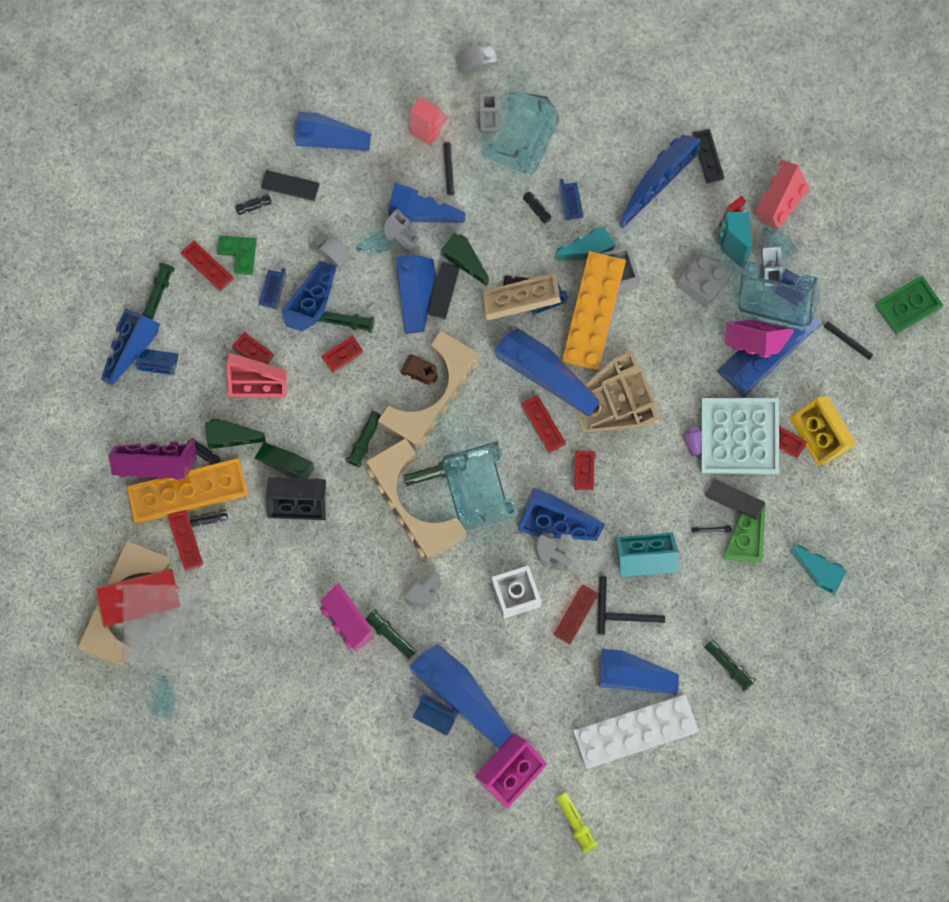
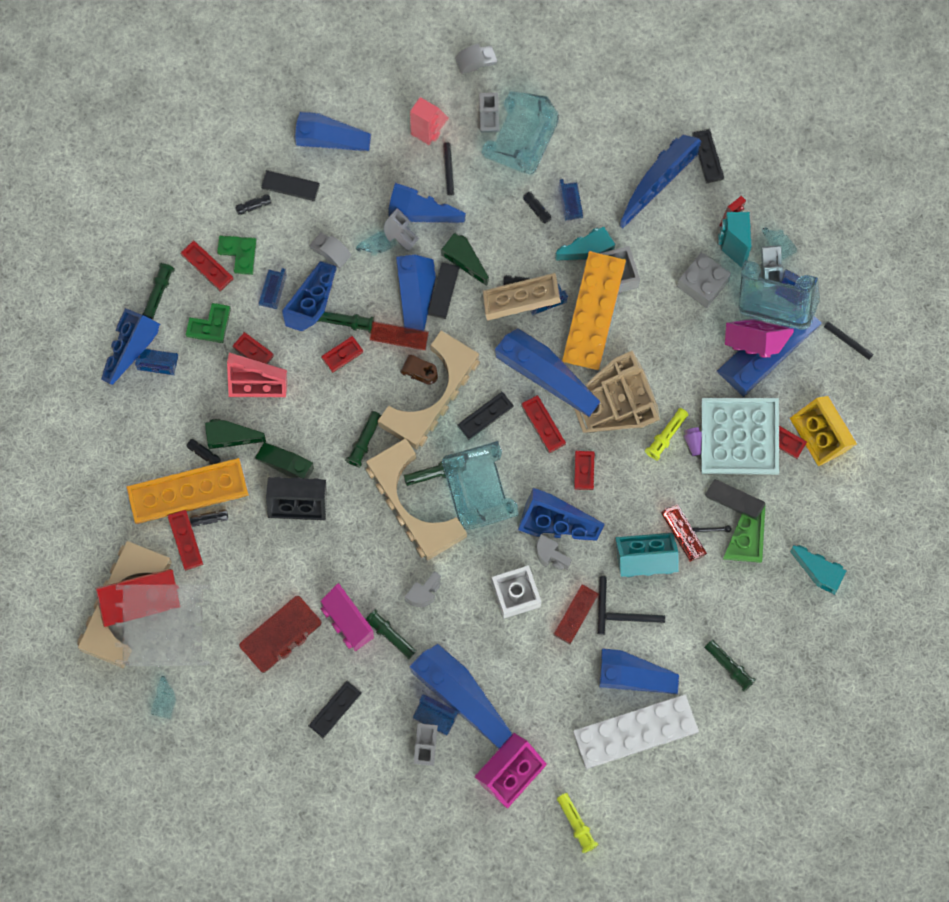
(153, 460): magenta wedge -> none
(213, 328): none -> green plate
(280, 634): none -> clear red bracket
(335, 709): none -> black tile
(399, 335): none -> clear red plate
(425, 744): none -> light grey brick
(485, 415): none -> black tile
(661, 440): none -> neon yellow pin
(683, 533): none -> clear red plate
(784, 195): coral wedge -> none
(908, 305): green plate -> none

